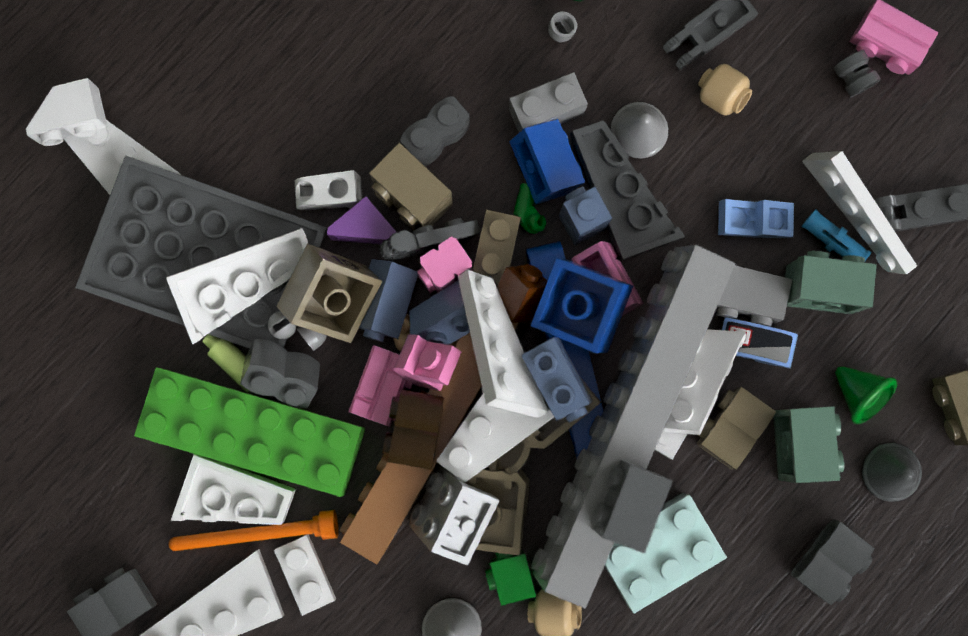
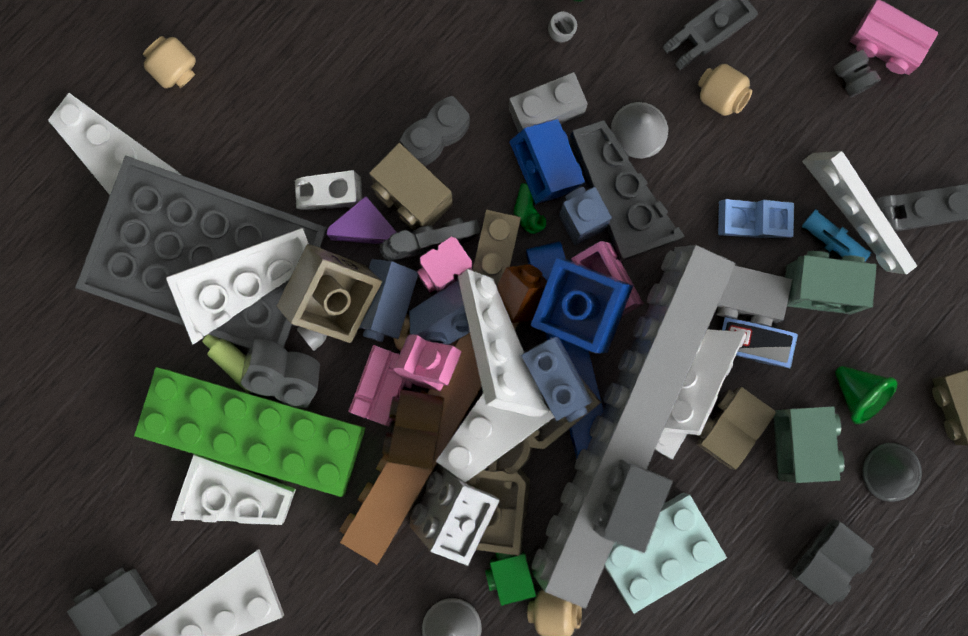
(68, 112): white slope -> none
(169, 62): none -> tan head
(285, 332): light grey hinge -> none
(305, 574): white plate -> none
(322, 525): orange piece -> none

